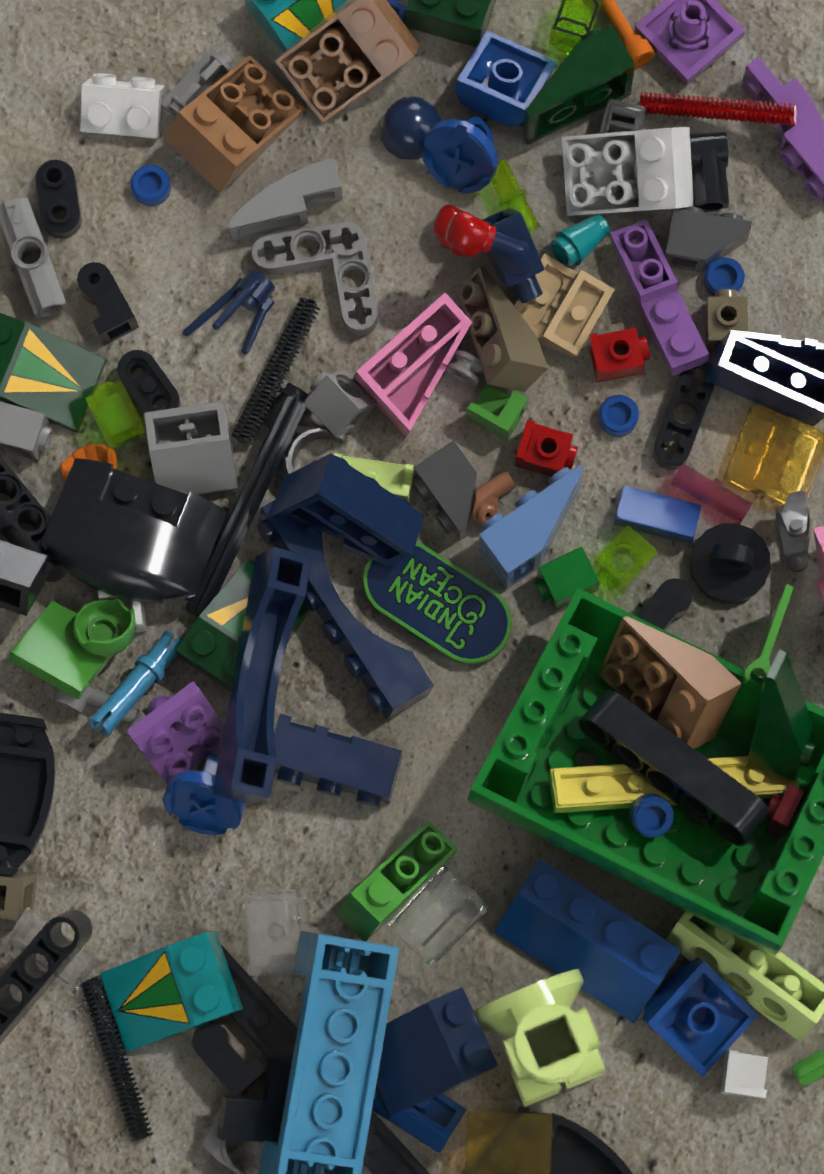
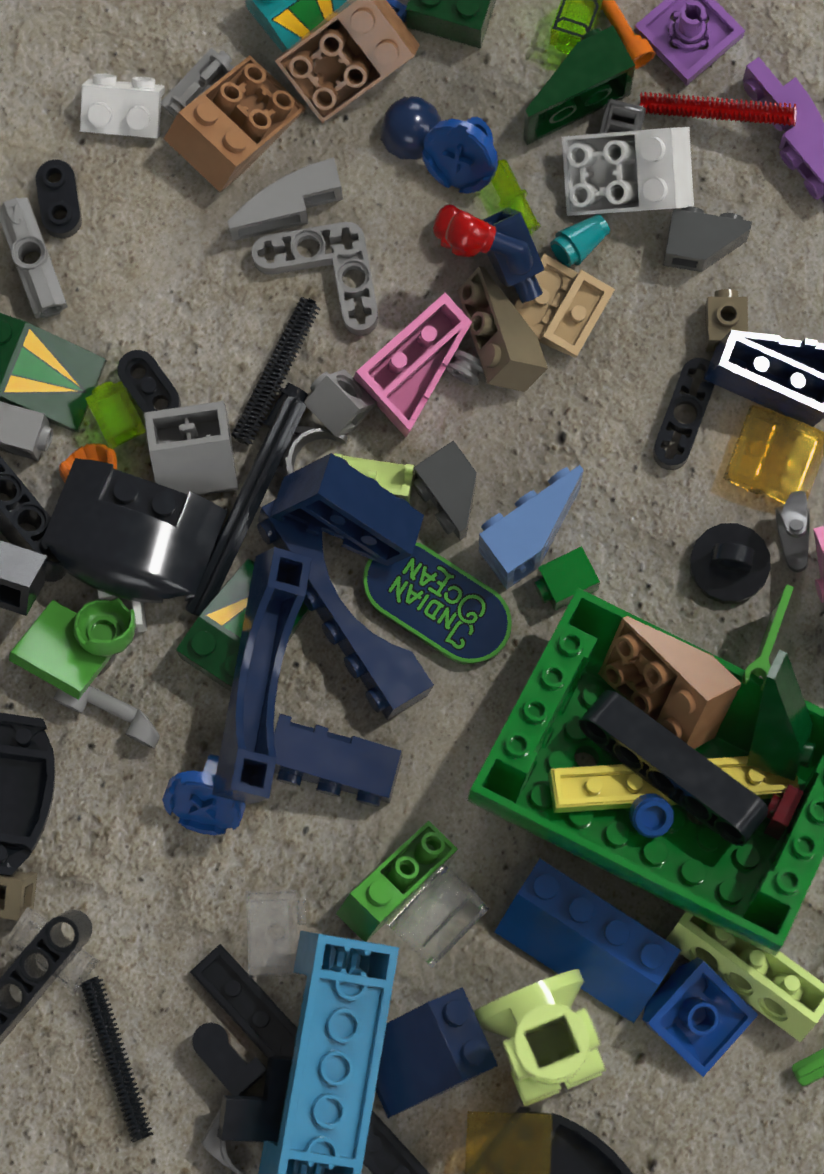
(102, 291): black leg -> none
(147, 670): dark azure pin -> none
(151, 185): blue tile -> none
(171, 990): teal slope -> none
(174, 727): medium lavender plate -> none
(248, 292): dark blue plant -> none
(429, 1121): blue slope -> none
(487, 497): nougat arm -> none
(497, 411): bright green panel -> none
(502, 79): blue slope -> none
(534, 459): red brick -> none
(608, 364): red brick -> none
(618, 415): blue tile -> none
(630, 544): clear neon green brick -> none
(657, 514): blue slope -> none
(658, 297): medium lavender slope -> none
(667, 603): black leg -> none
(709, 166): black piece -> none
(711, 493): clear pink pin -> none
(724, 274): blue tile -> none
(744, 1075): white panel -> none

